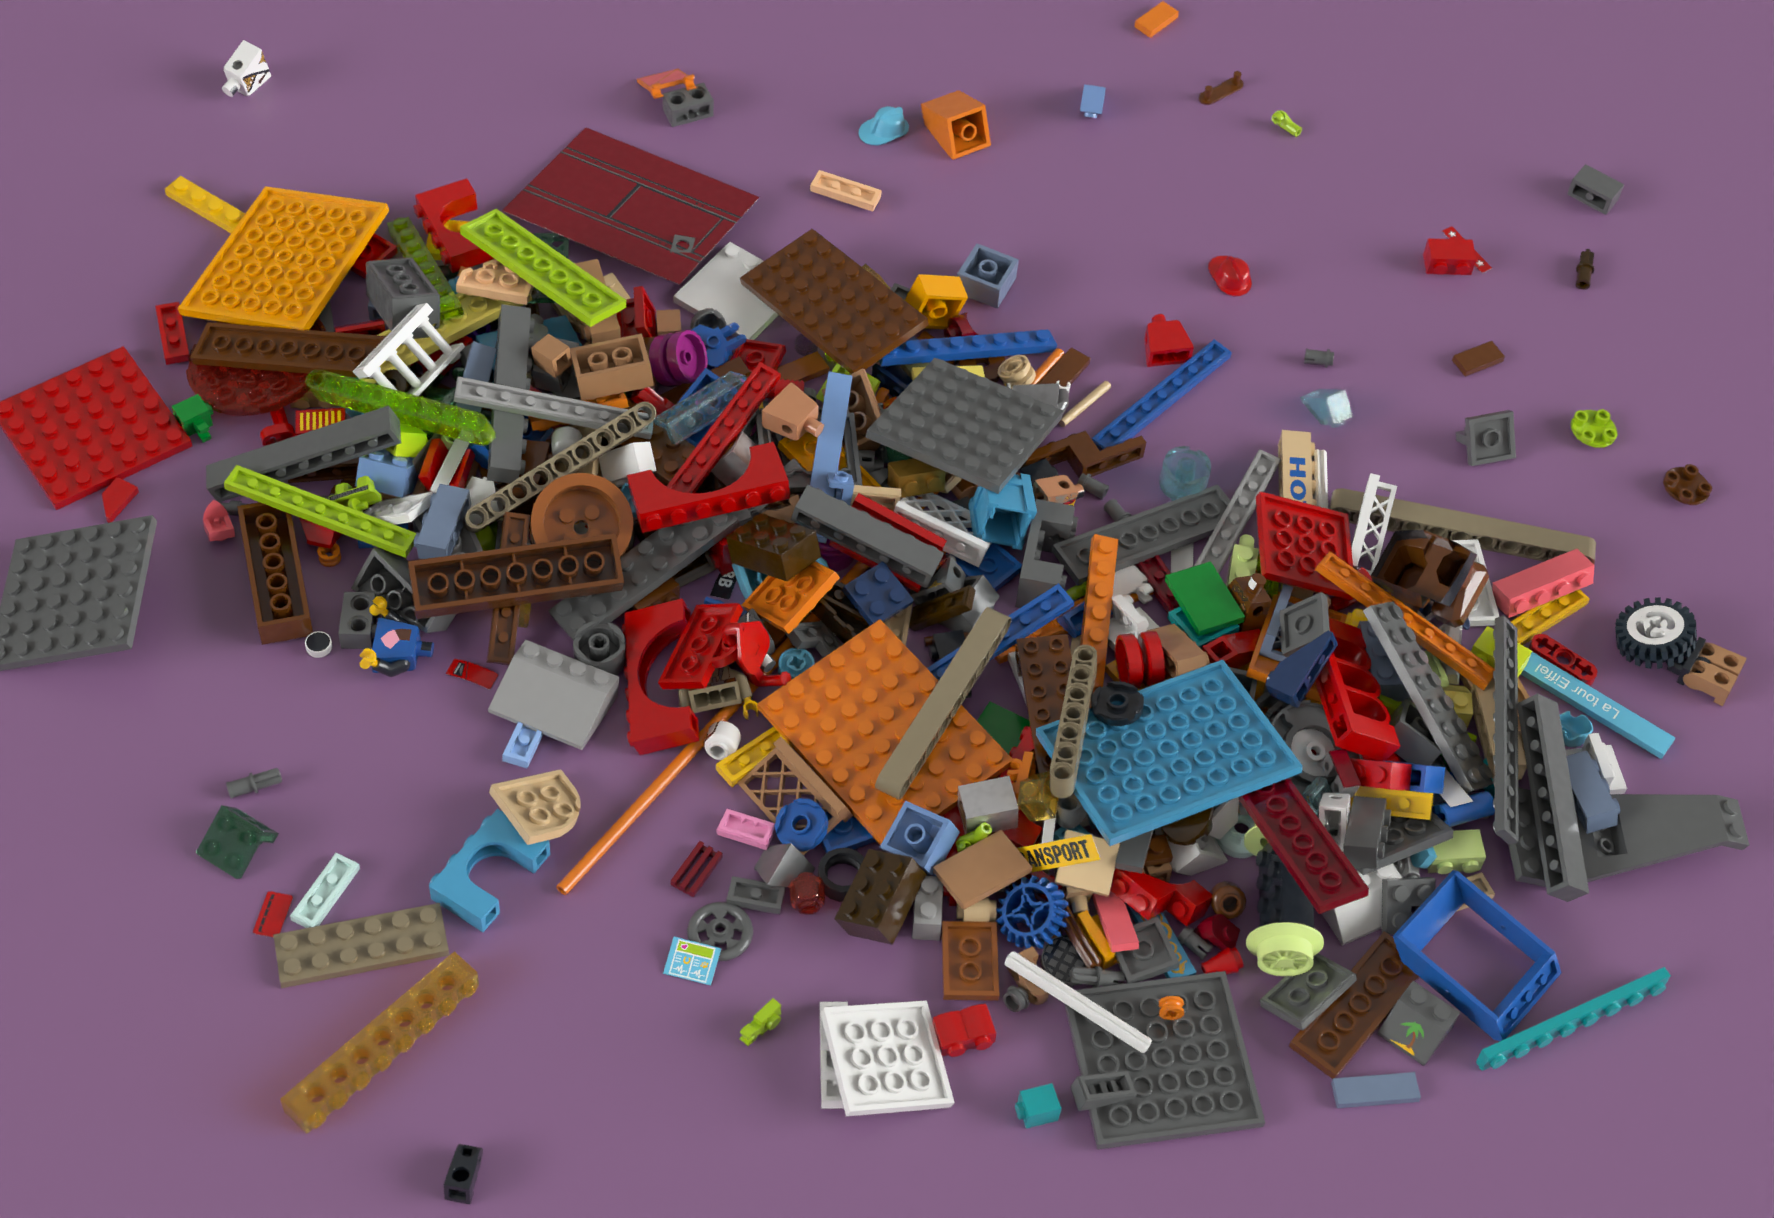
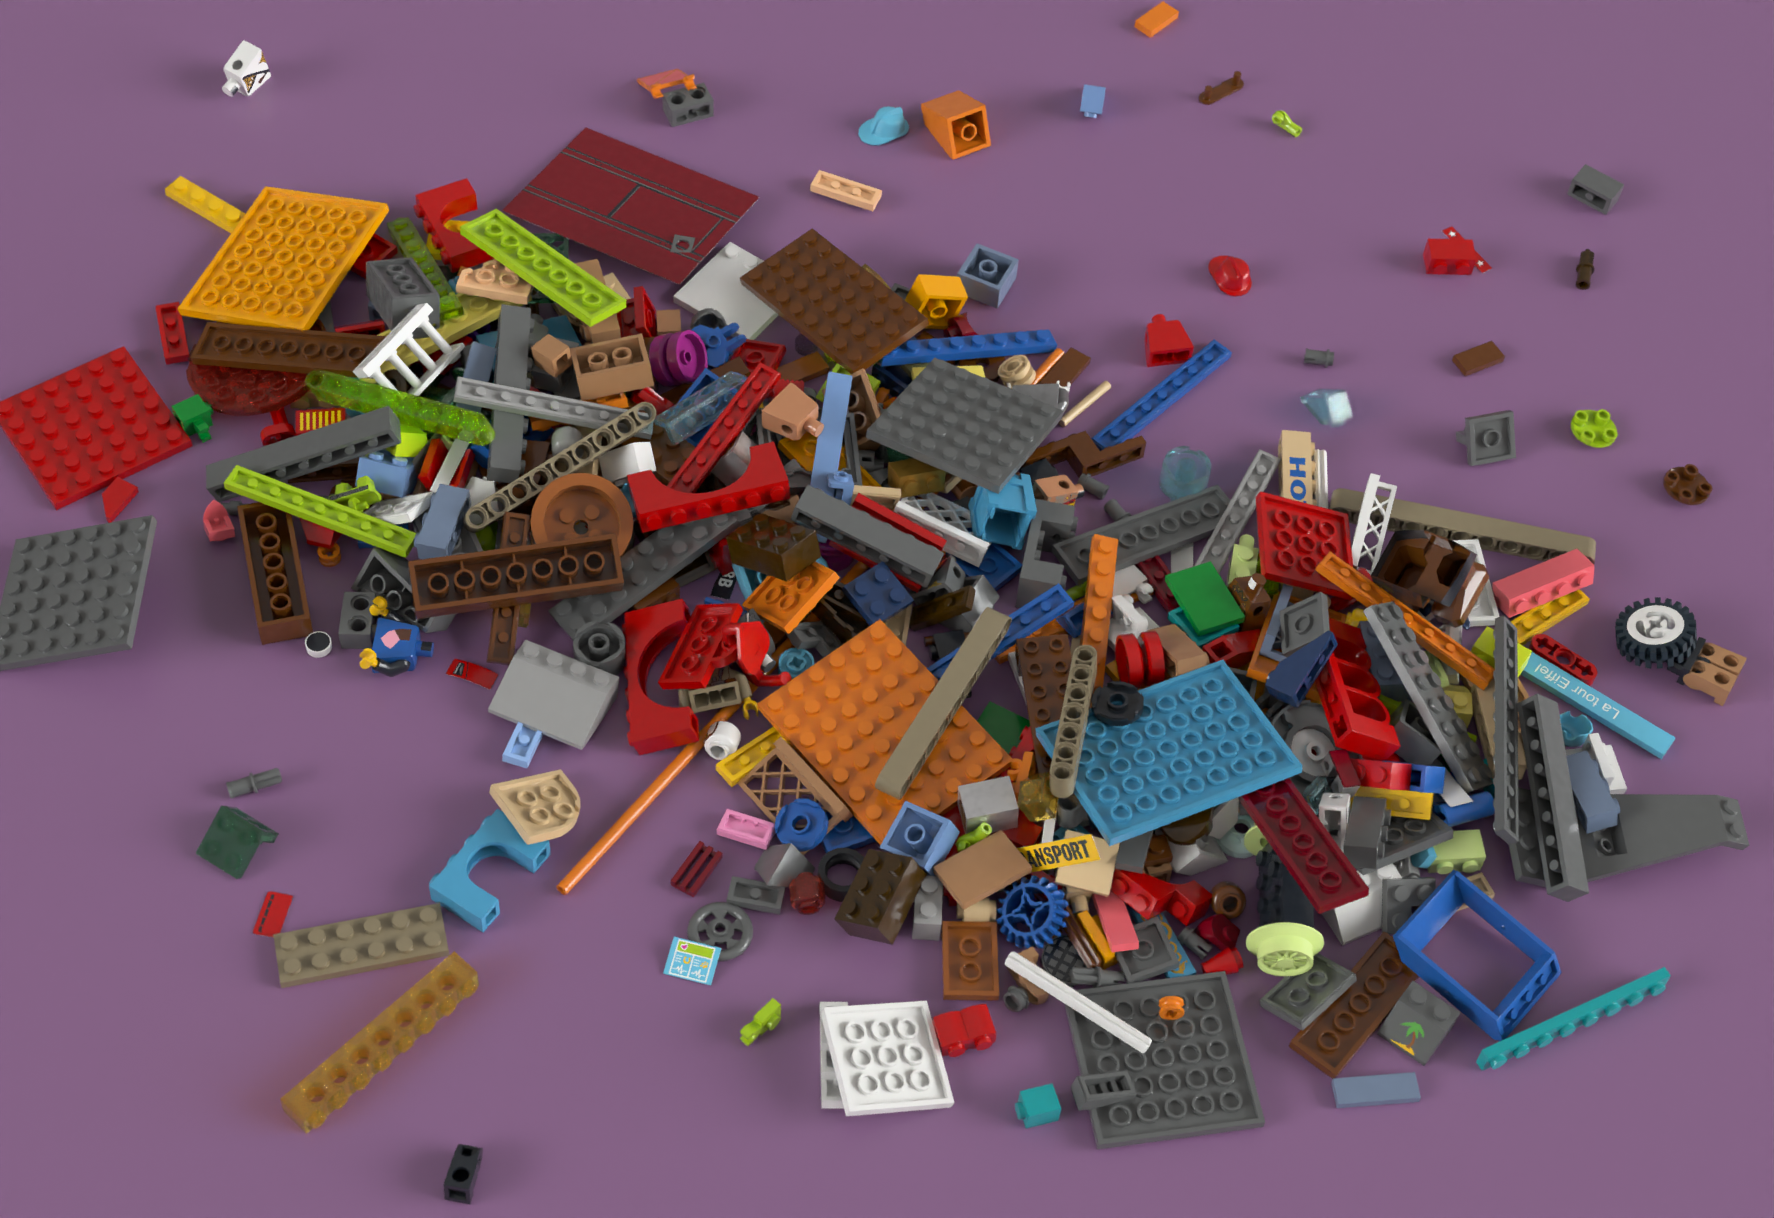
(325, 891): light aqua tile -> none

